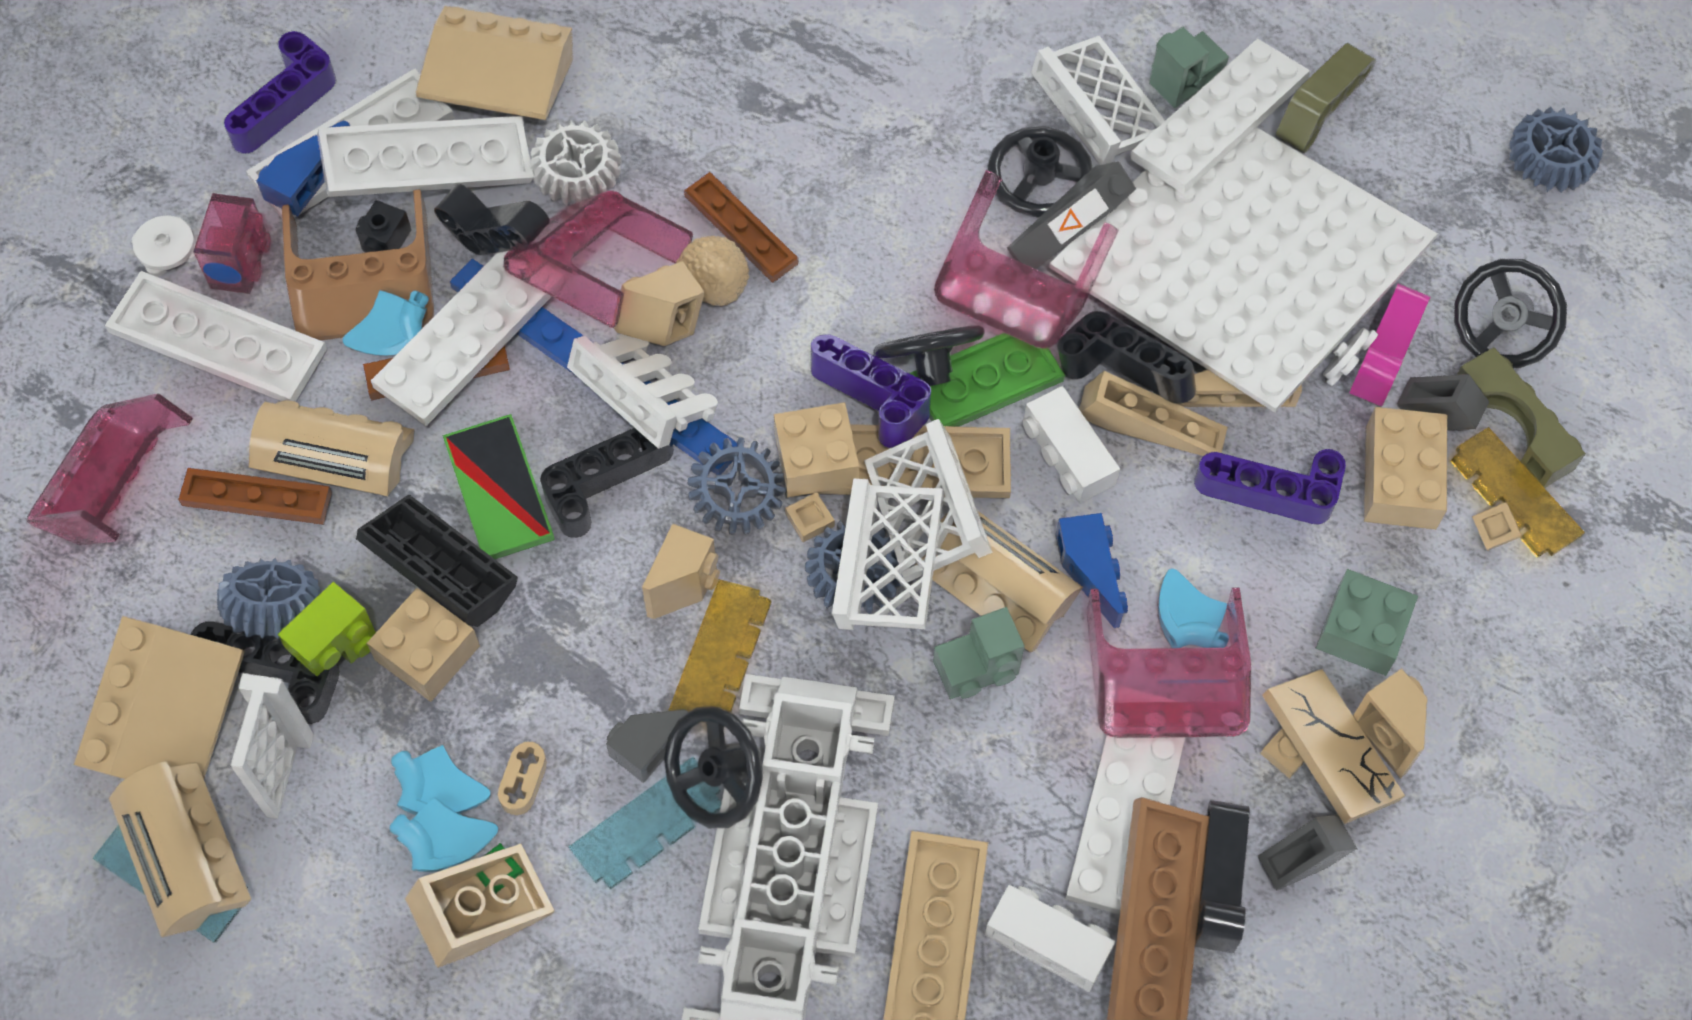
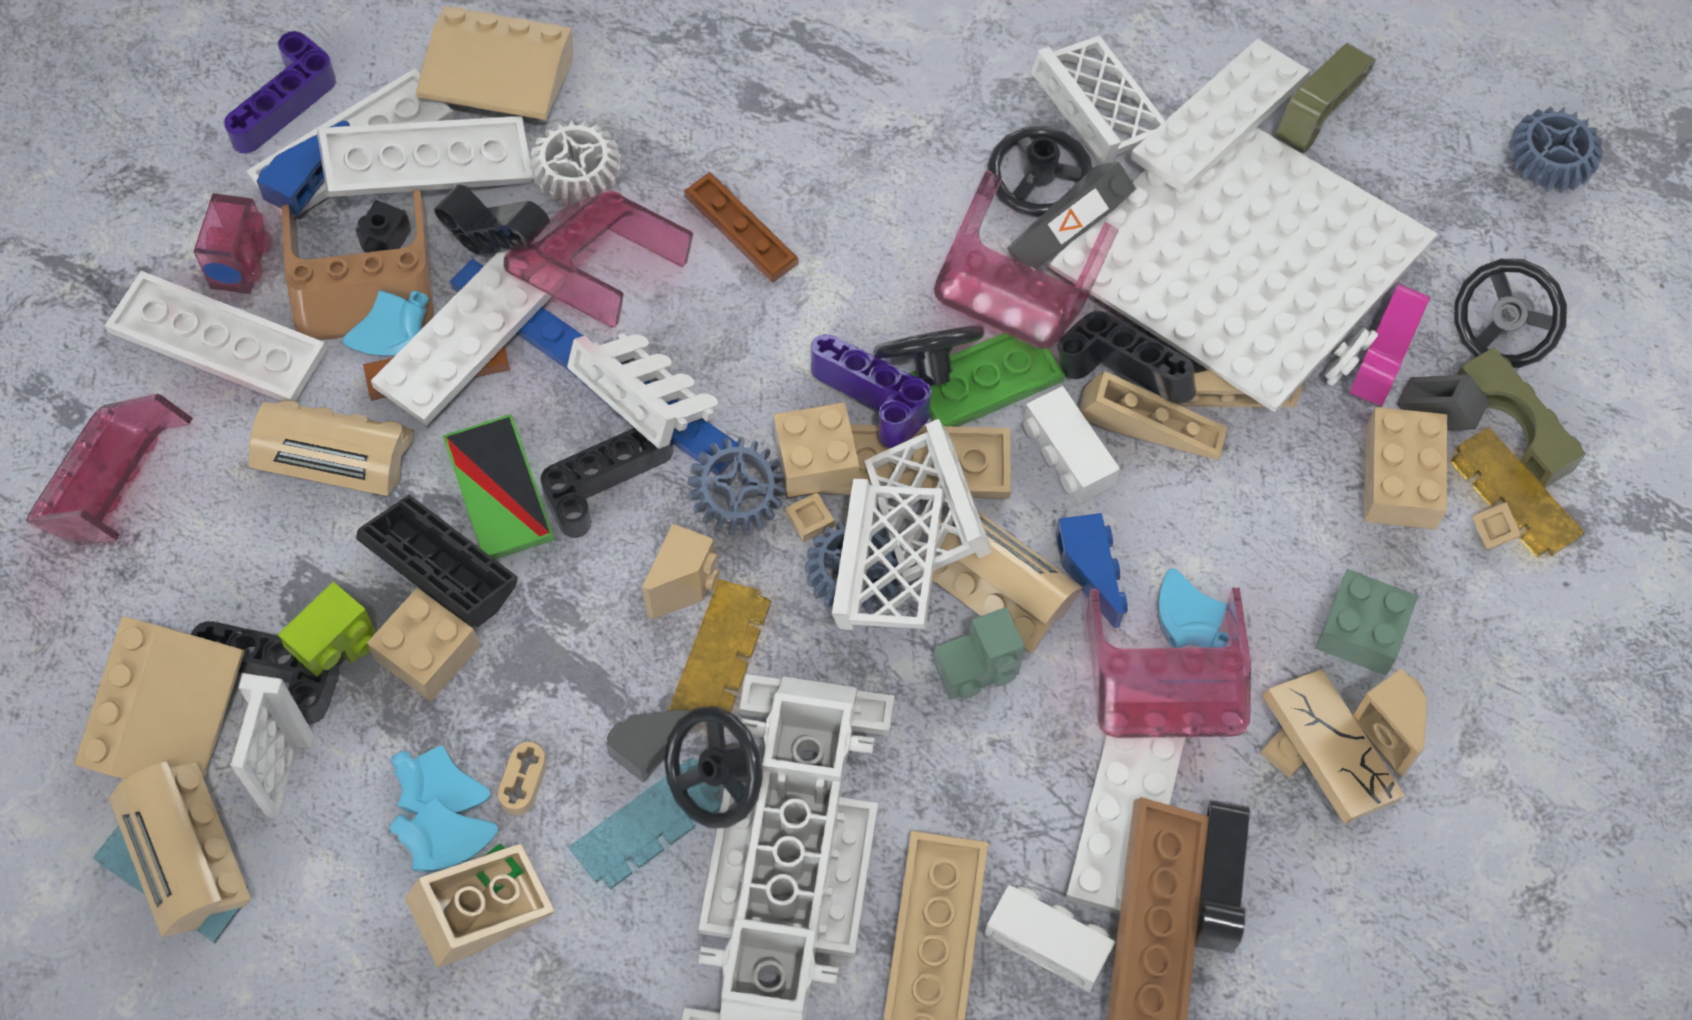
(164, 244): white piece -> none
(255, 496): dark orange plate -> none
(265, 596): sand blue gear -> none
(661, 305): tan slope -> none
(717, 268): tan hair -> none
(1185, 65): sand green brick -> none
(1269, 480): dark purple beam -> none
(1307, 851): dark grey slope -> none

